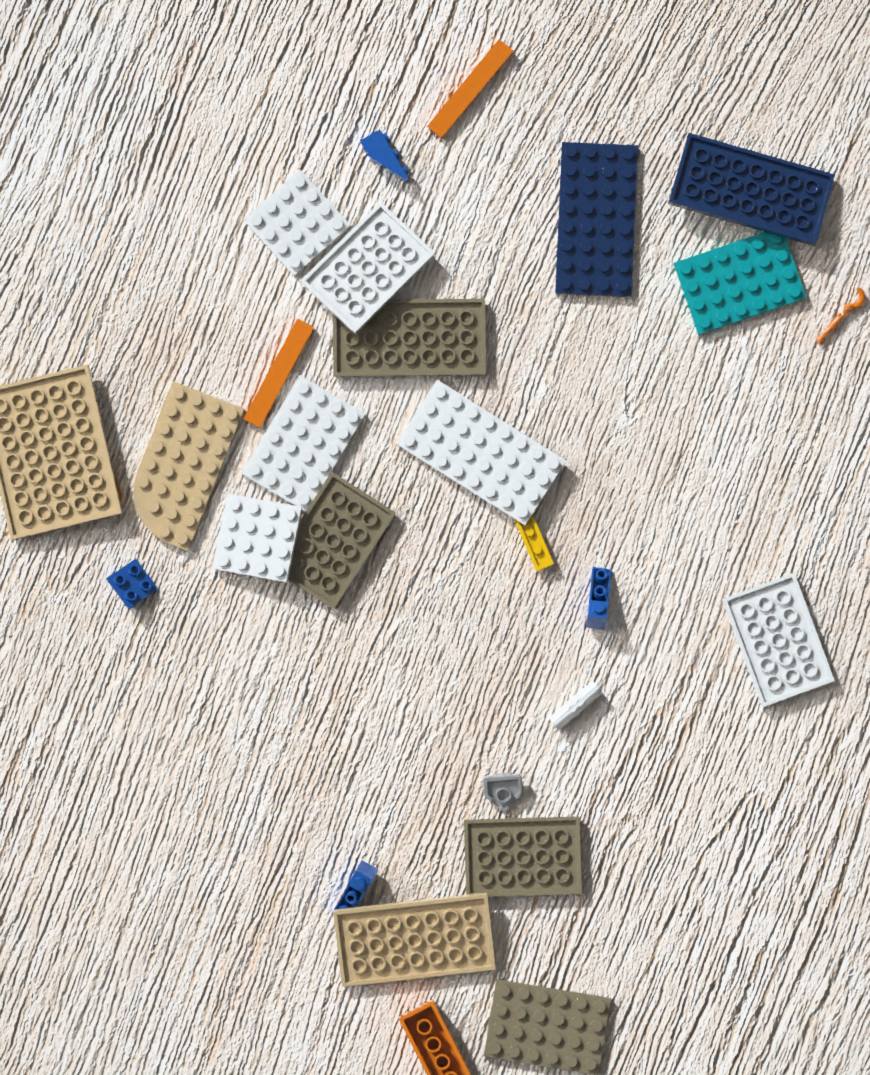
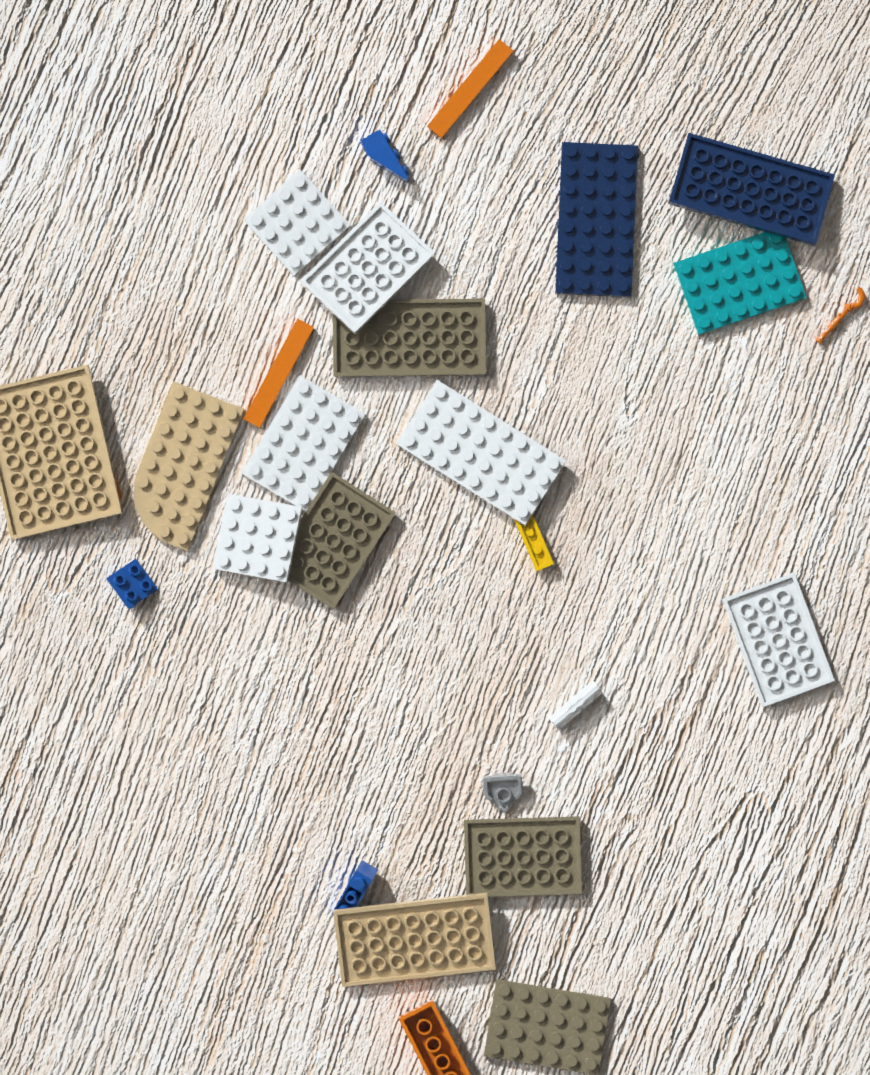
(598, 598): blue slope -> none

